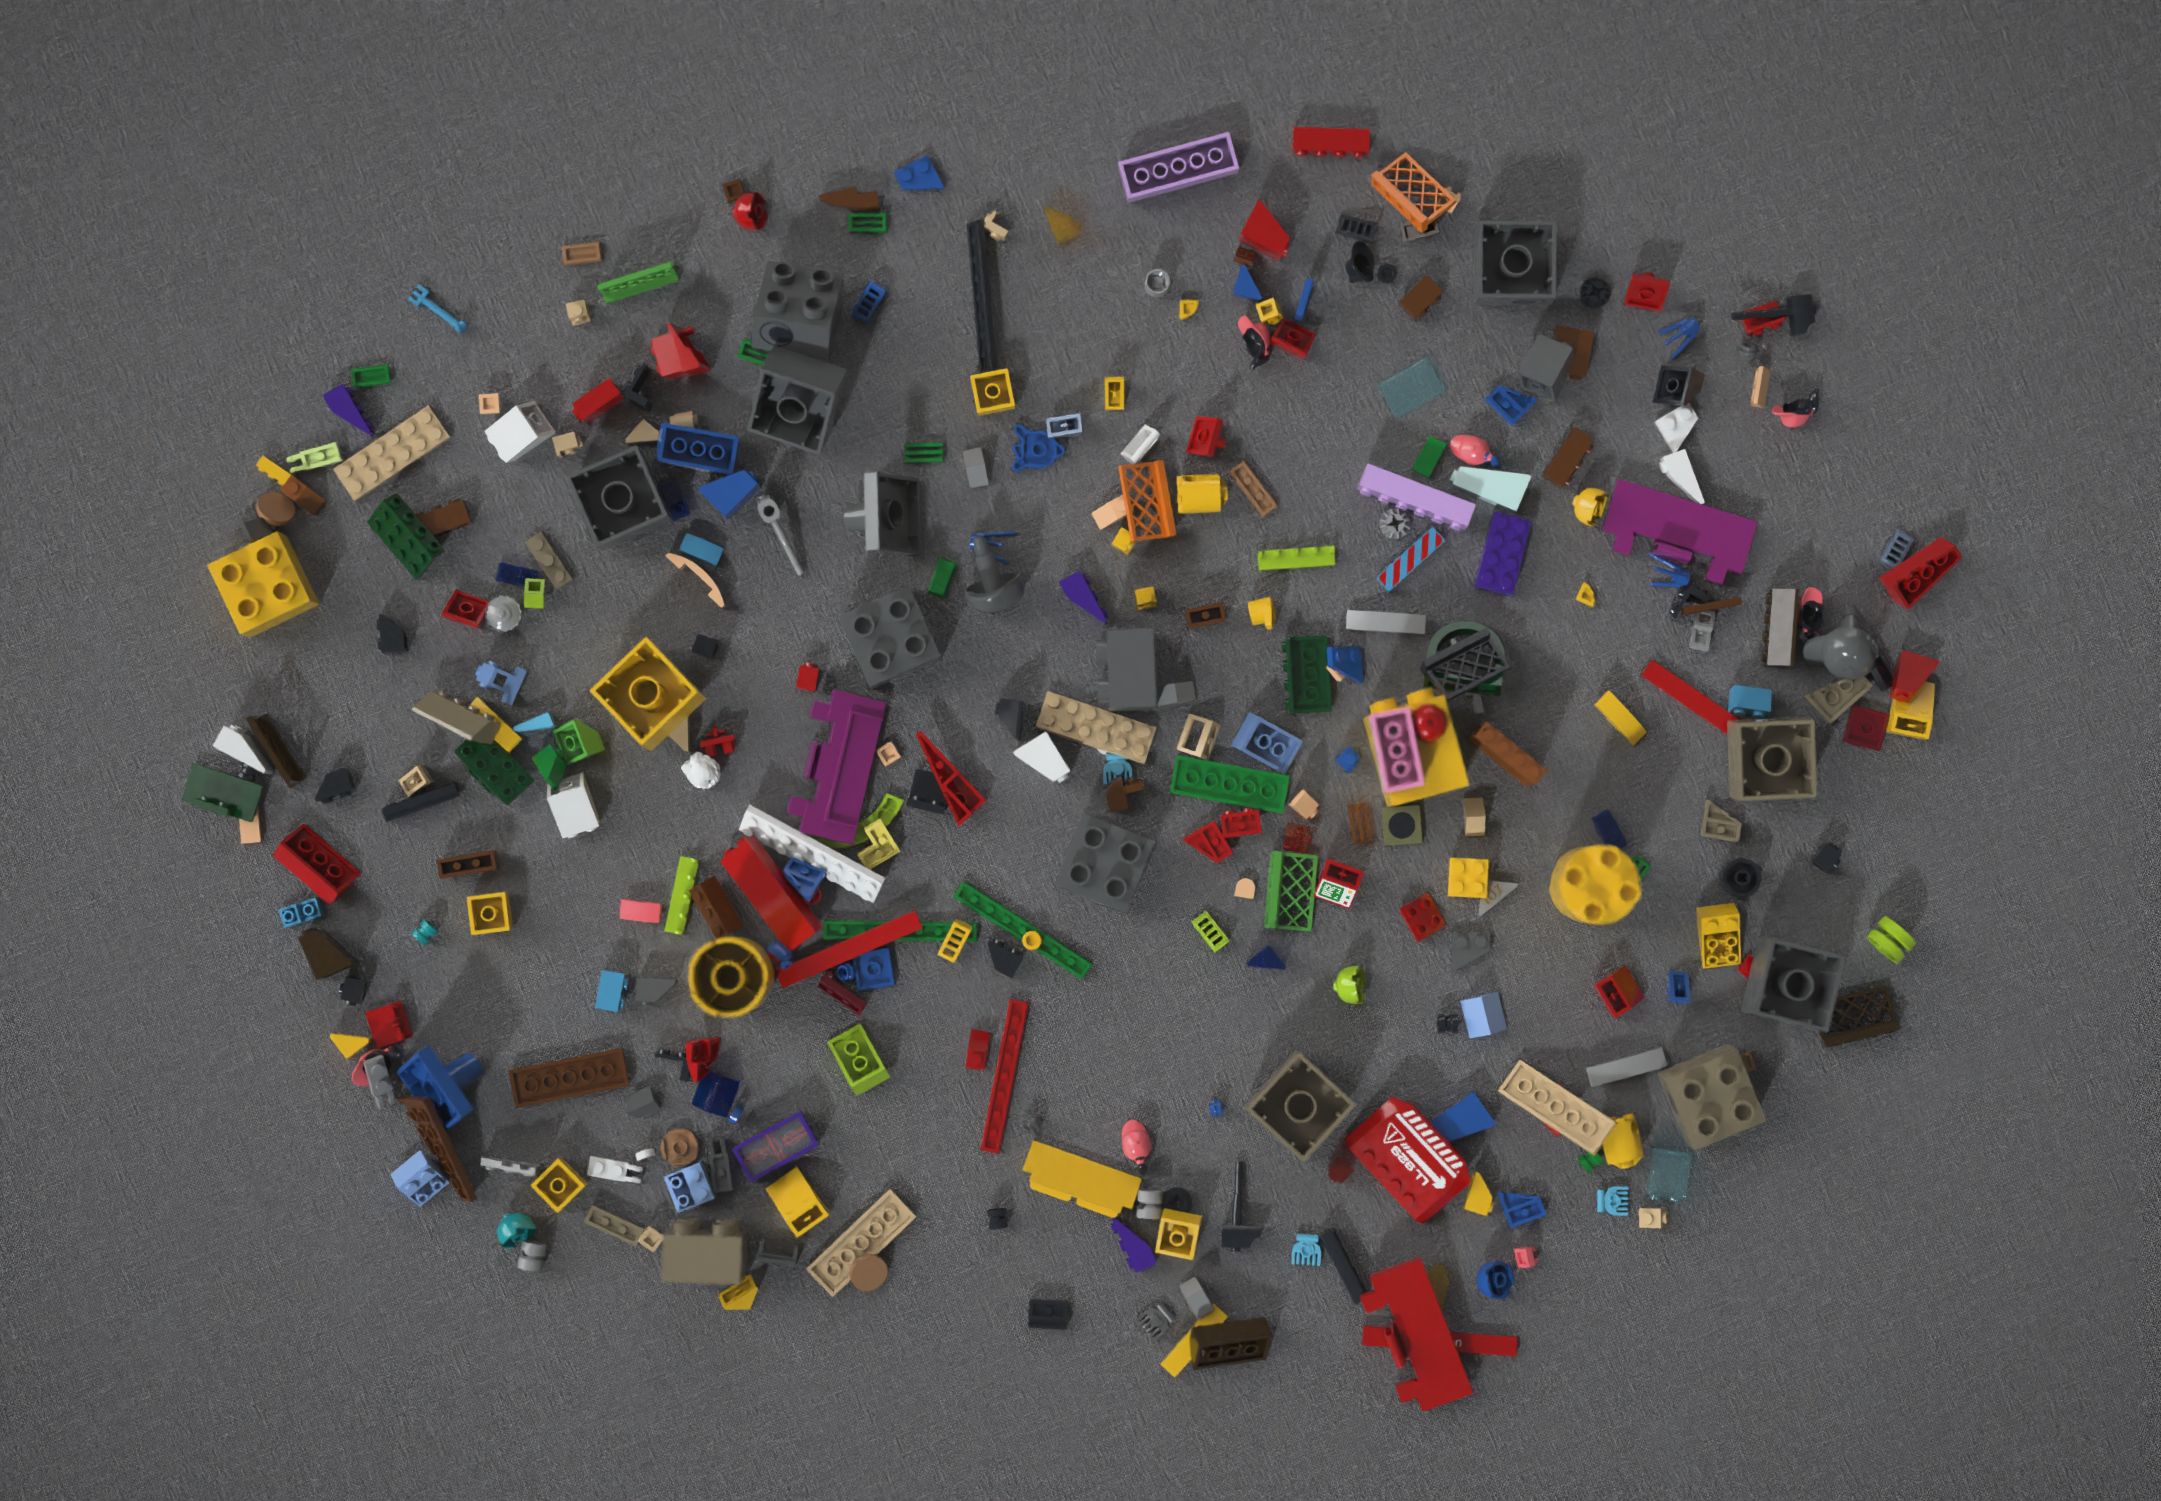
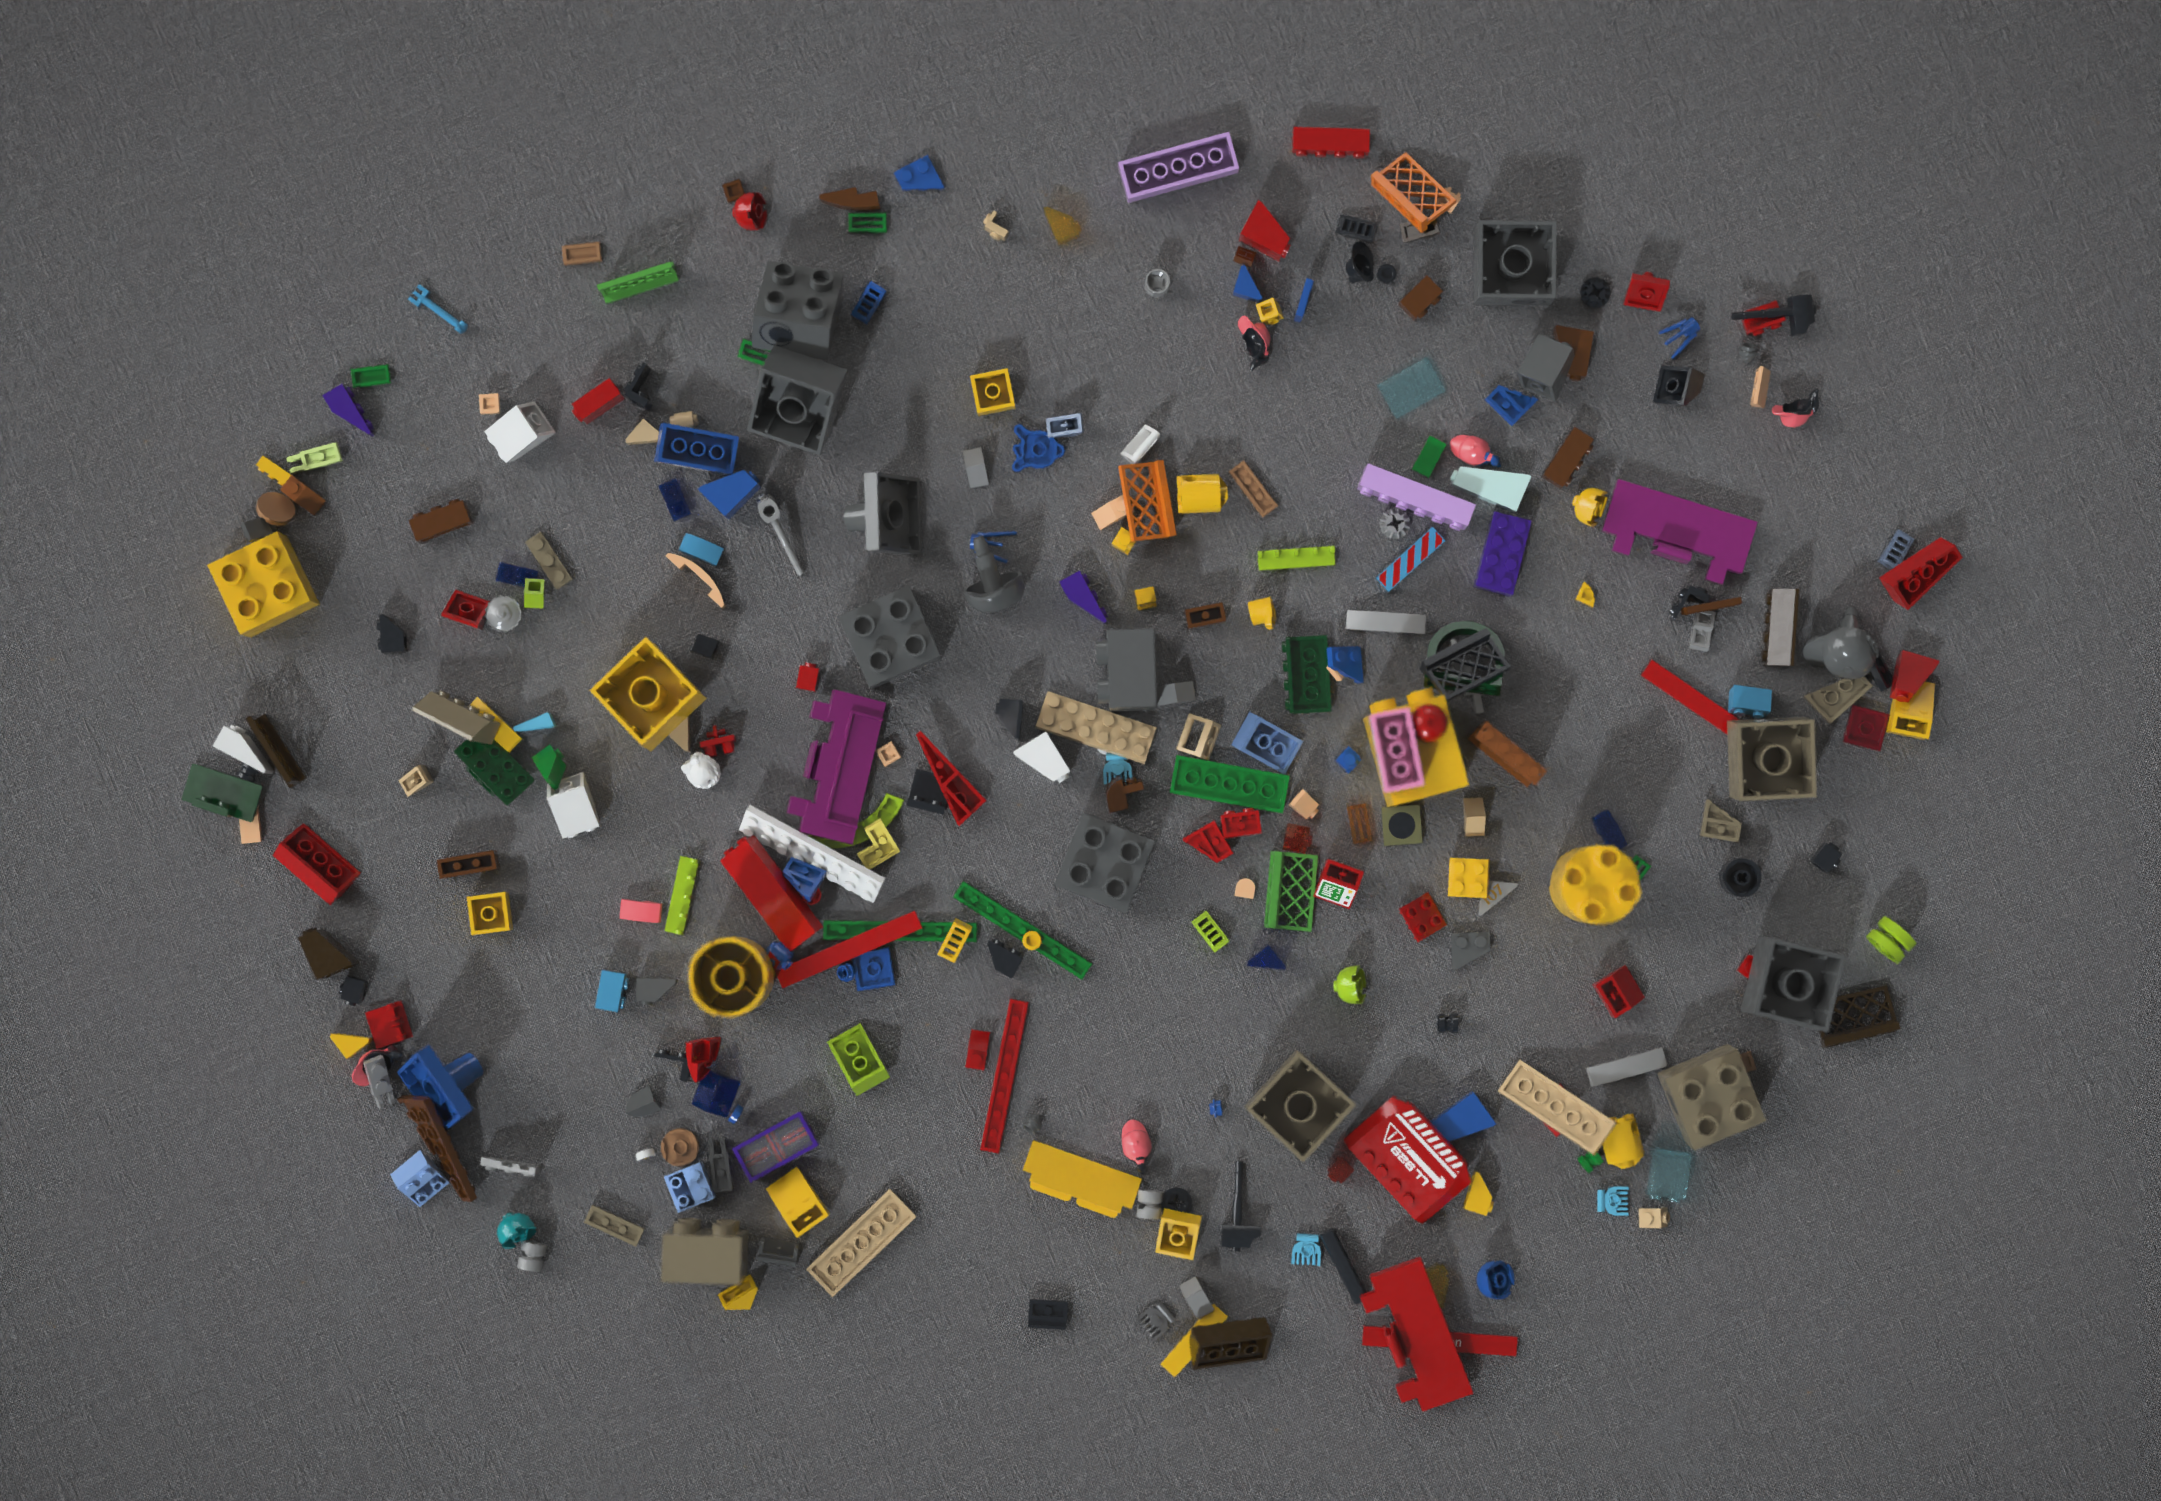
(301, 912): dark azure slope -> none
(335, 784): black slope -> none
(391, 453): tan plate -> none
(405, 535): dark green bracket -> none
(421, 801): black brick -> none
(423, 934): teal wheel -> none
(487, 672): medium blue tile -> none
(559, 1184): yellow brick -> none
(567, 444): tan brick -> none
(569, 1077): reddish brown plate -> none
(577, 741): bright green slope -> none
(578, 312): tan brick -> none
(612, 1169): white hinge -> none
(619, 498): dark grey brick -> none
(651, 1238): tan tile -> none
(677, 354): red piece -> none
(716, 908): reddish brown brick -> none
(841, 994): dark red hinge -> none
(868, 1272): medium nougat tile -> none
(928, 452): green tile -> none
(942, 577): green tile -> none
(981, 296): black tile -> none
(997, 1218): black wheel -> none
(1114, 393): yellow slope -> none
(1137, 1248): dark purple slope -> none
(1188, 308): yellow tile -> none
(1205, 436): red tile -> none
(1293, 338): red slope -> none
(1483, 1015): light blue slope -> none
(1520, 1208): blue wing -> none
(1525, 1257): coral tile -> none
(1620, 717): yellow slope -> none
(1677, 425): white wing -> none
(1678, 987): blue slope -> none
(1679, 575): blue plant -> none
(1681, 474): white slope -> none
(1719, 935): yellow slope -> none
(1810, 612): black hair -> none

